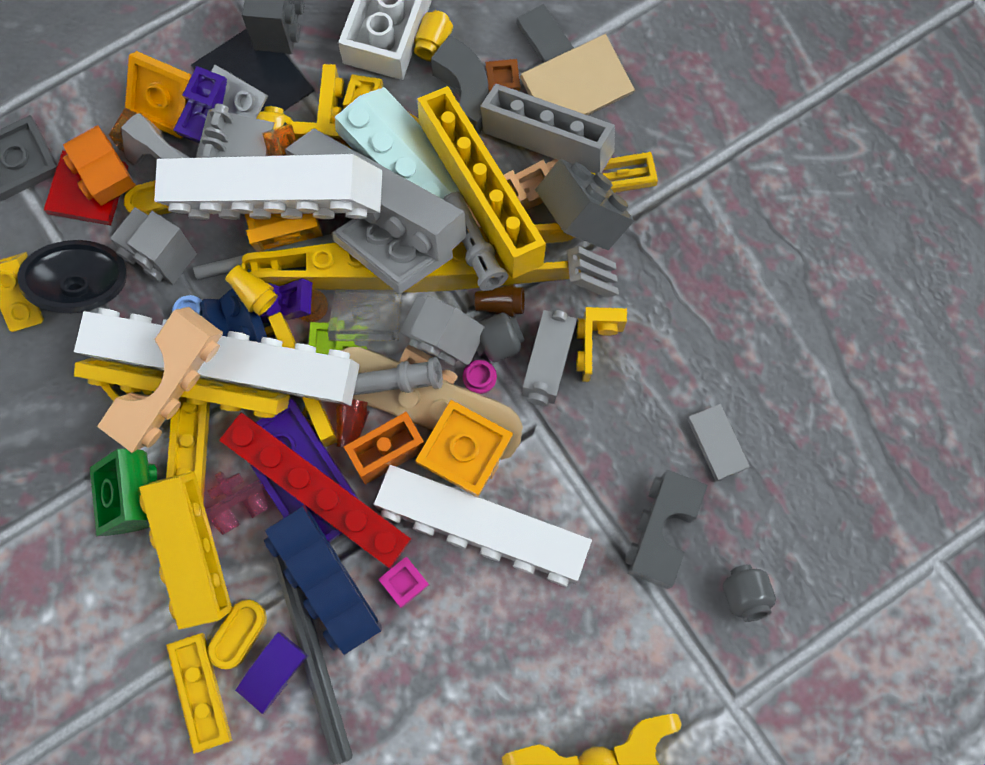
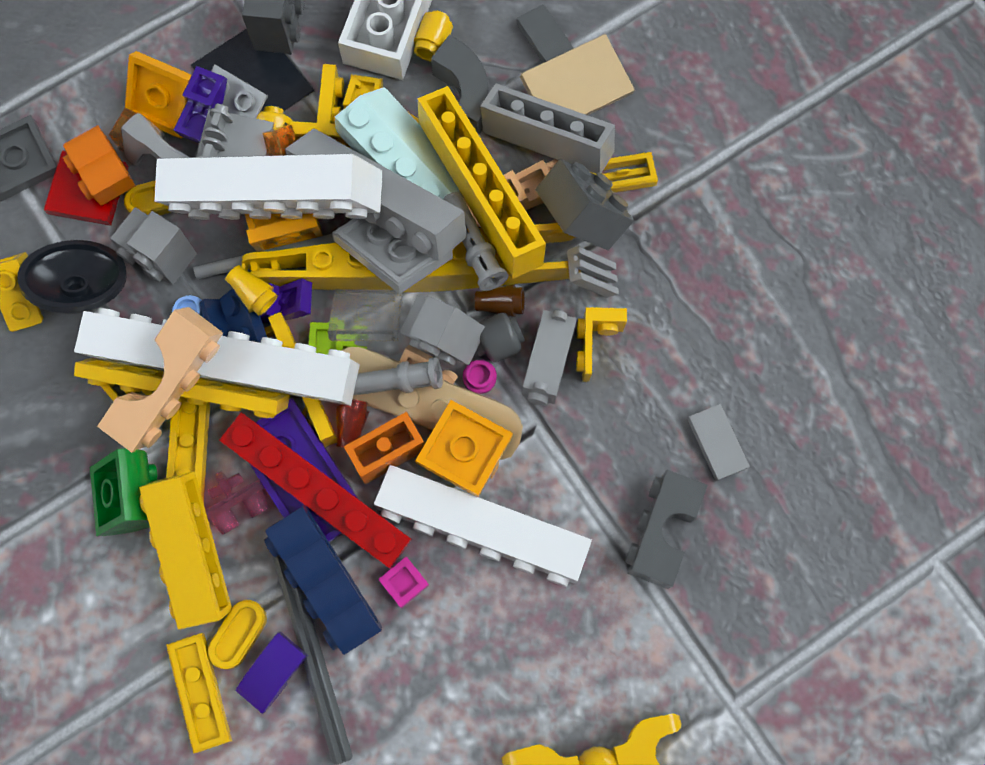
(319, 307): clear orange plate -> none
(503, 73): dark orange tile -> none
(749, 593): dark grey head -> none

